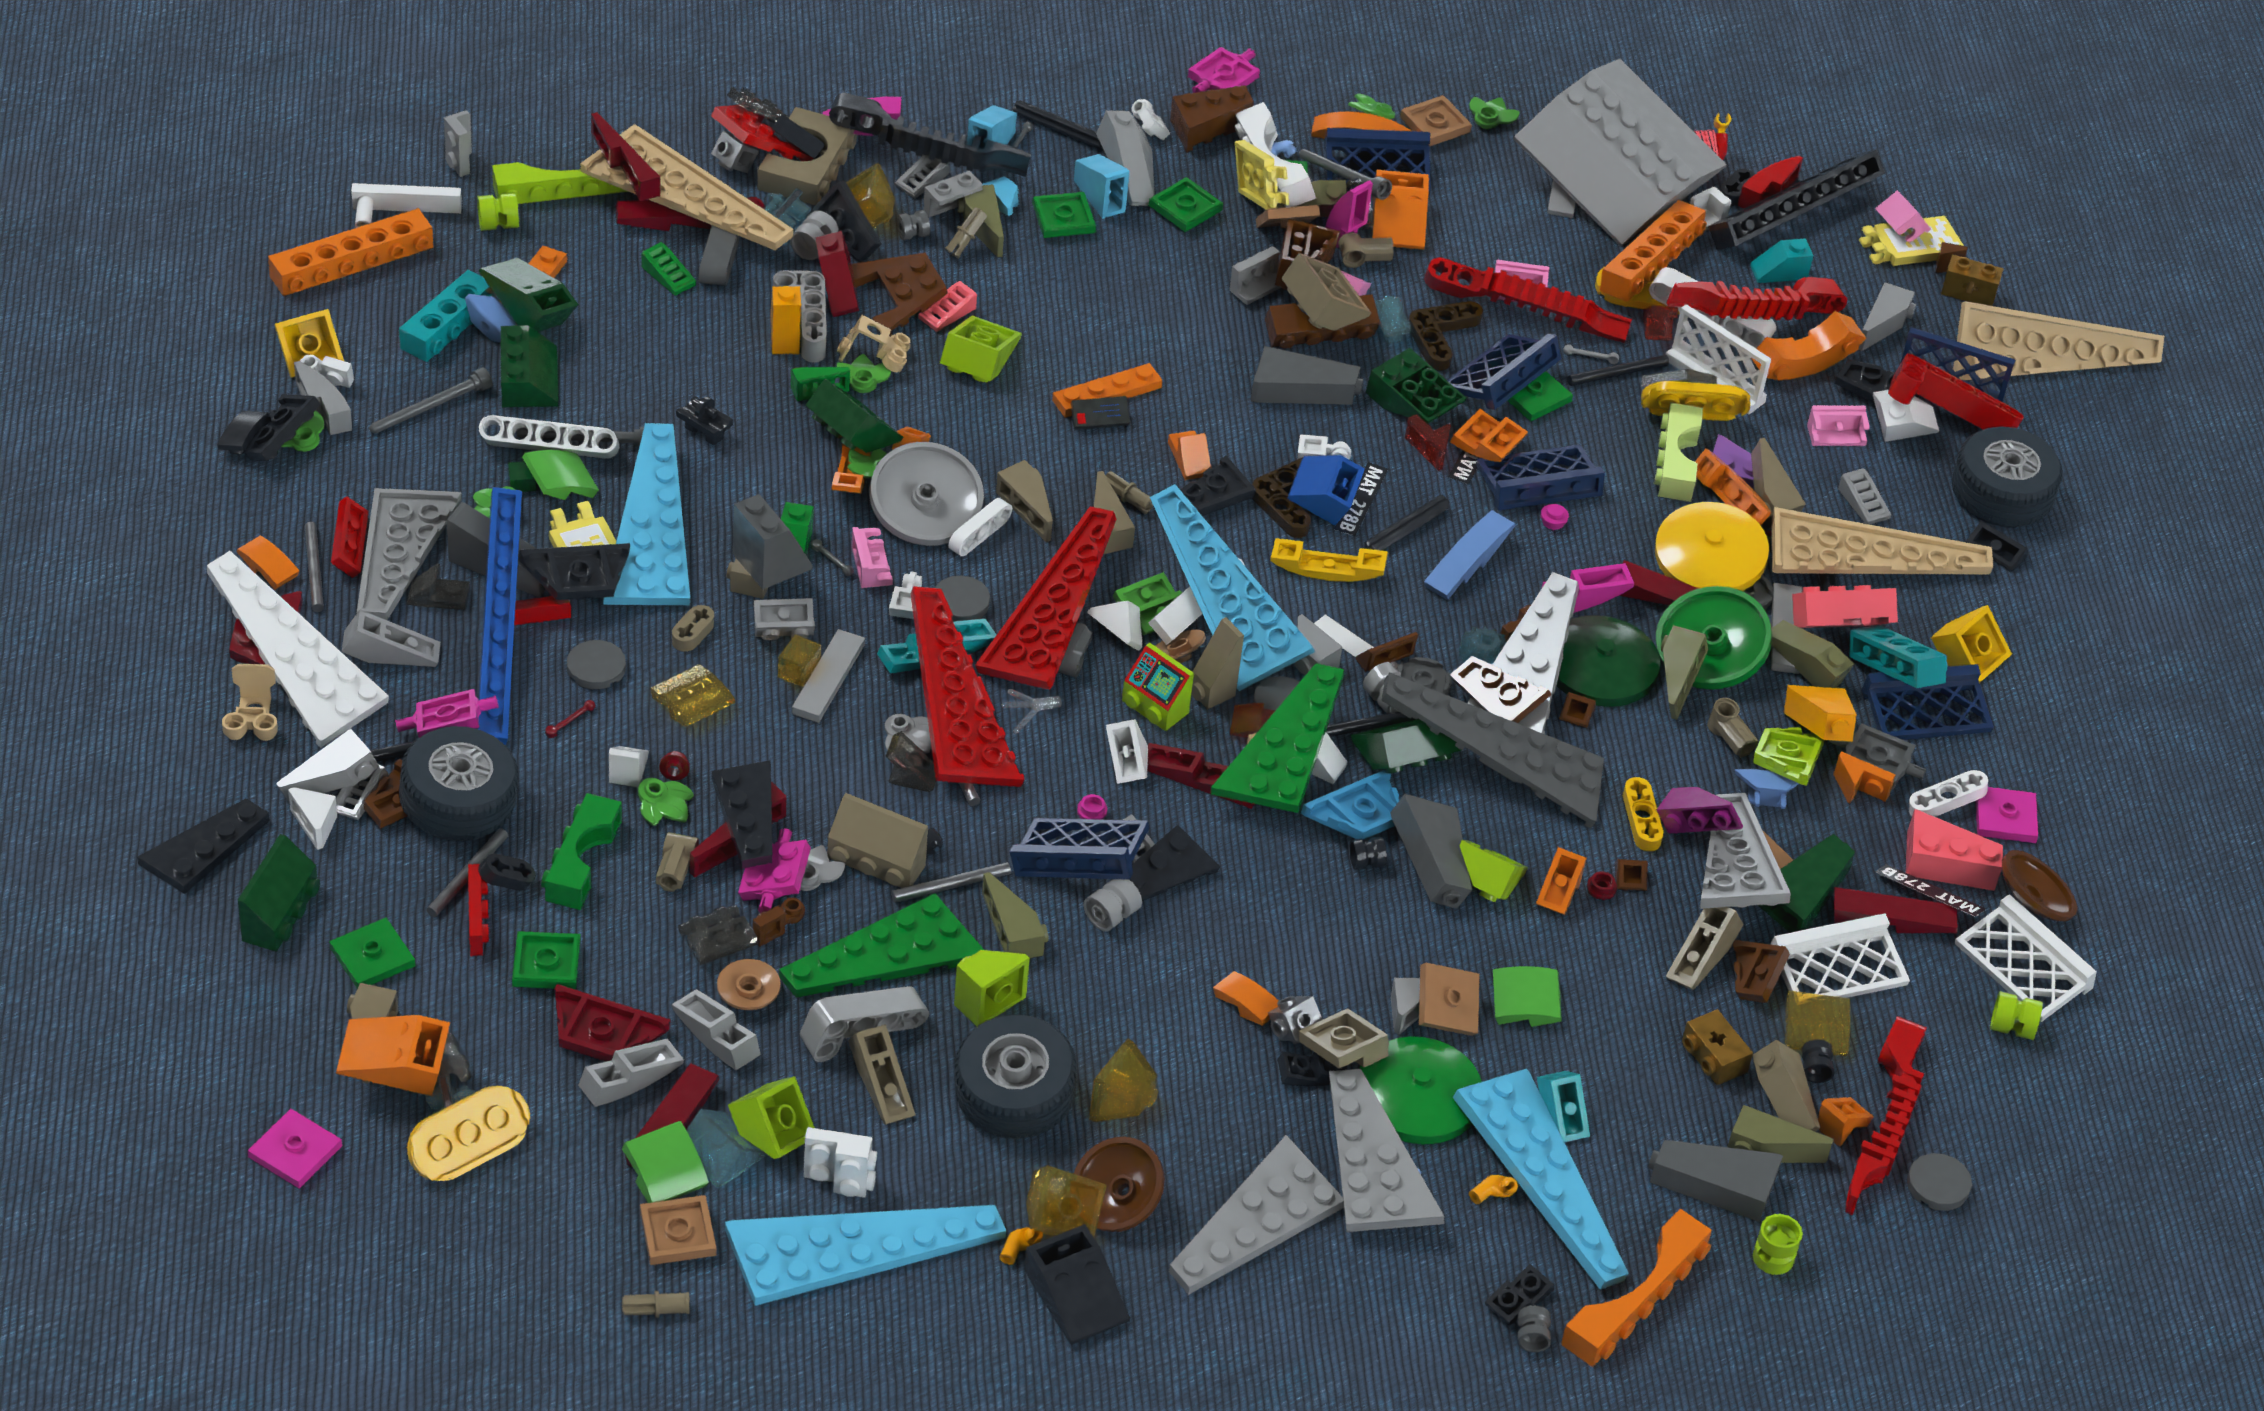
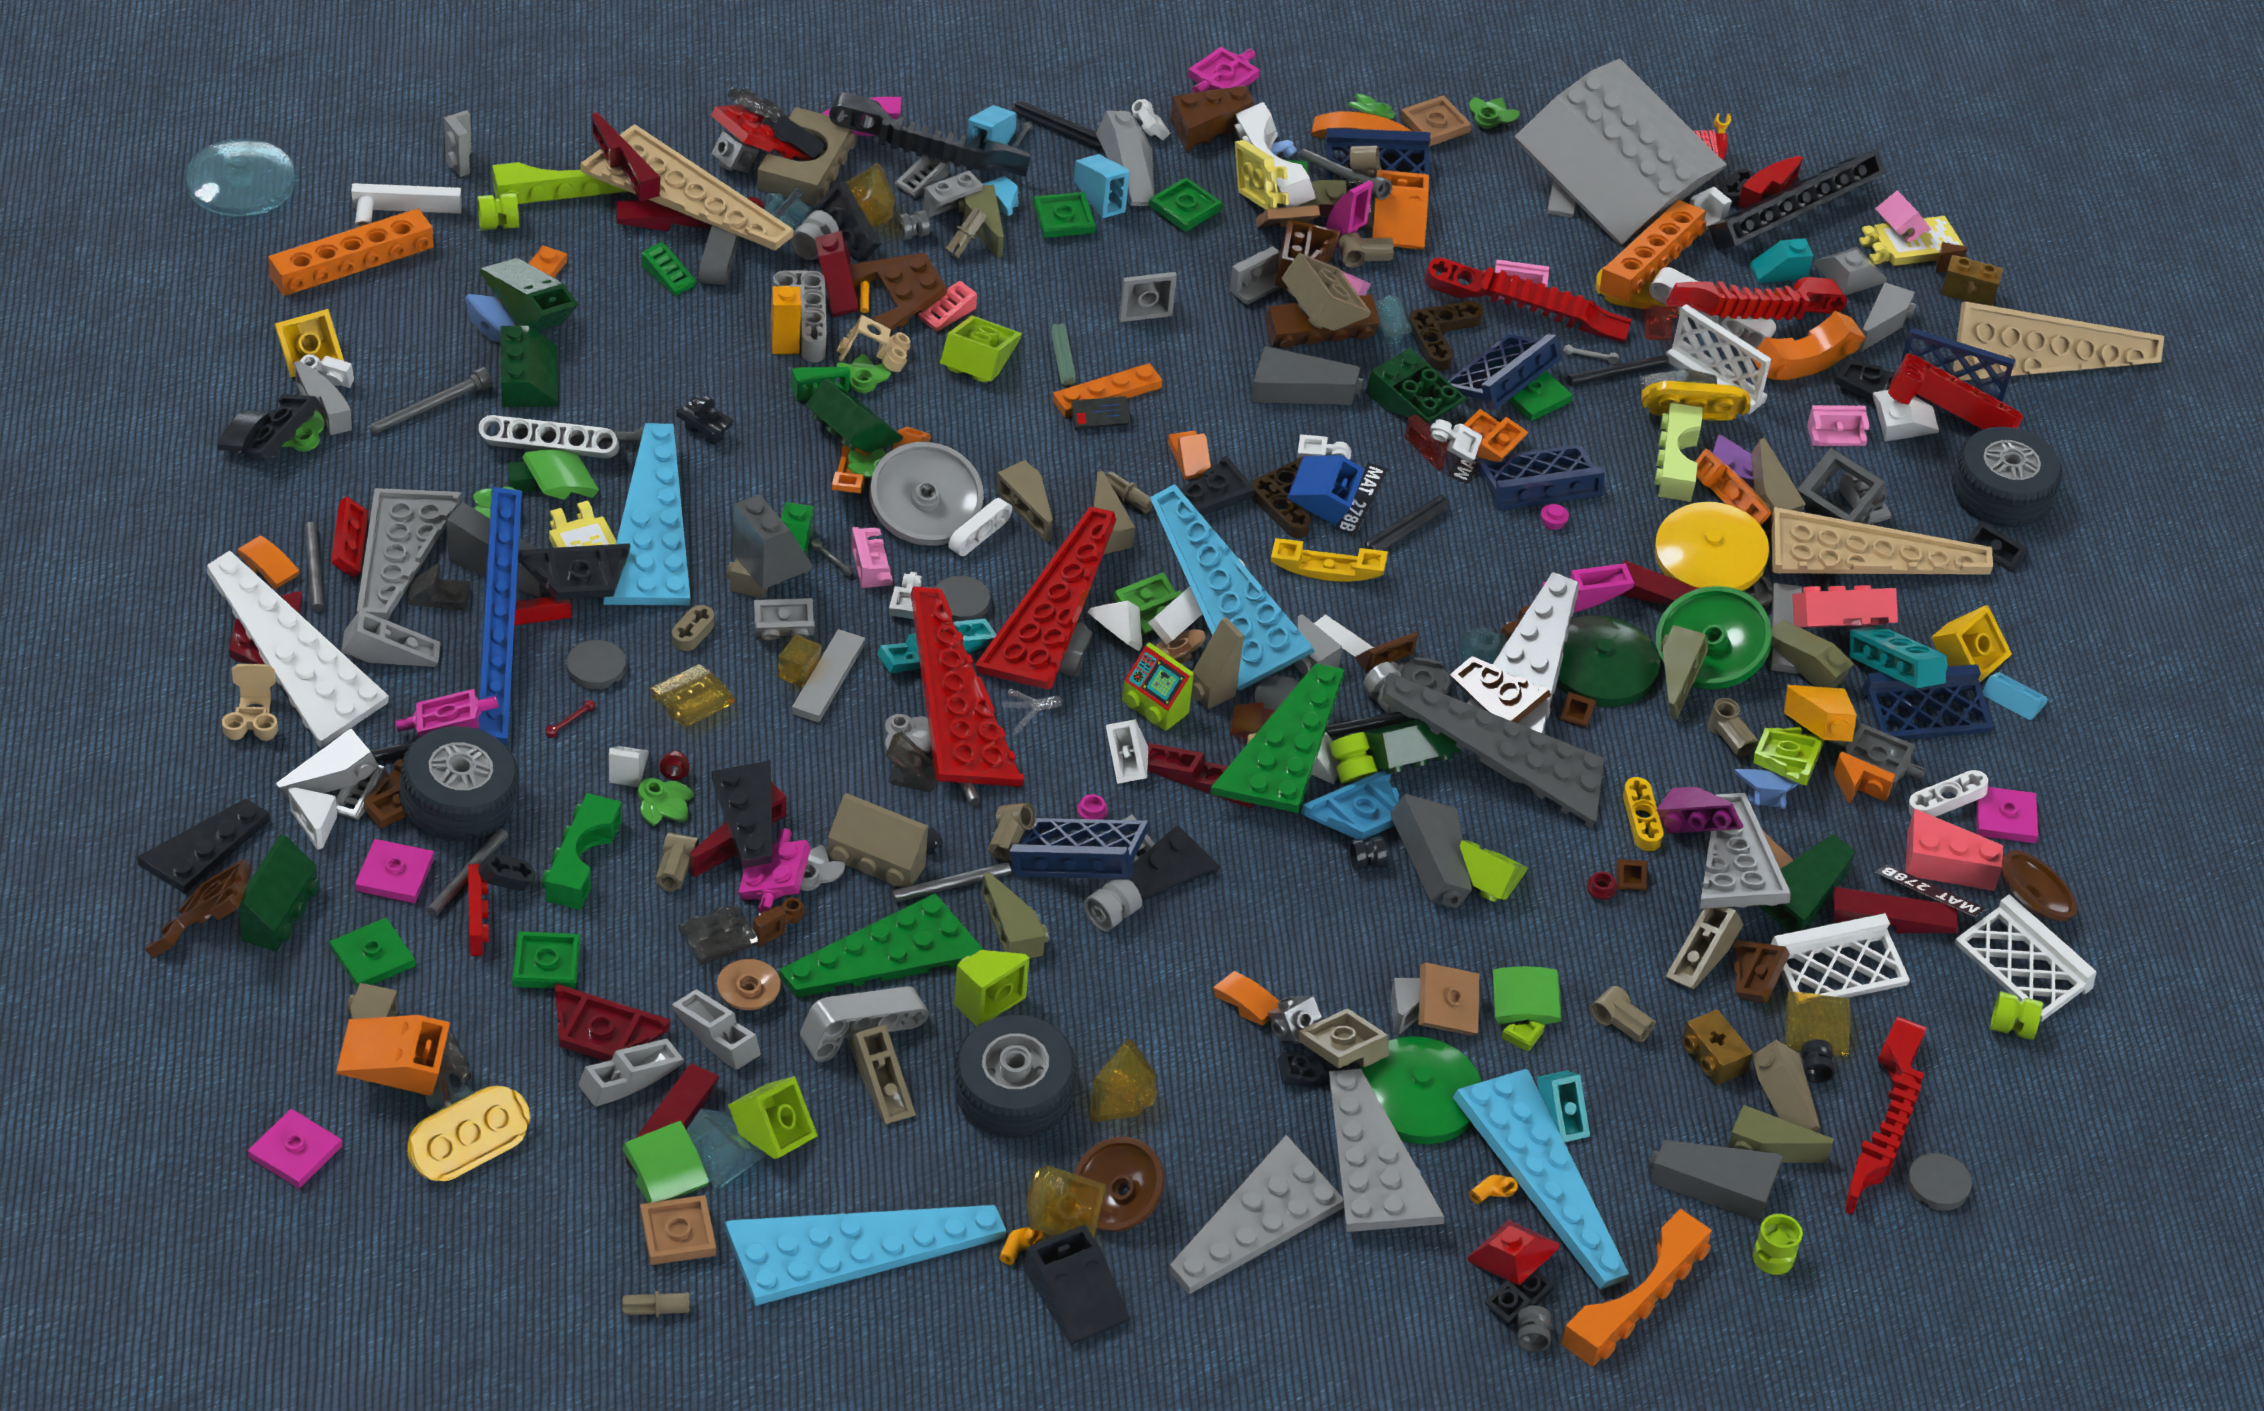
(213, 897): none -> reddish brown wing
(240, 177): none -> clear light blue dish
(394, 871): none -> dark pink plate
(442, 317): teal brick -> none
(840, 1159): white plate -> none
(864, 297): none -> light orange piece
(1011, 823): none -> dark tan piece
(1063, 354): none -> sand green axle
(1147, 296): none -> light grey slope
(1353, 758): none -> lime wheel
(1365, 160): none -> dark tan piece
(1463, 440): none -> white plate
(1468, 554): medium blue slope -> none
(1513, 1252): none -> red slope
(1523, 1035): none -> lime tile
(1561, 881): orange slope -> none
(1616, 1009): none -> dark tan piece
(1822, 475): none -> dark grey window
(1840, 1117): orange slope -> none
(1850, 270): none -> light grey slope
(2014, 695): none -> medium azure slope

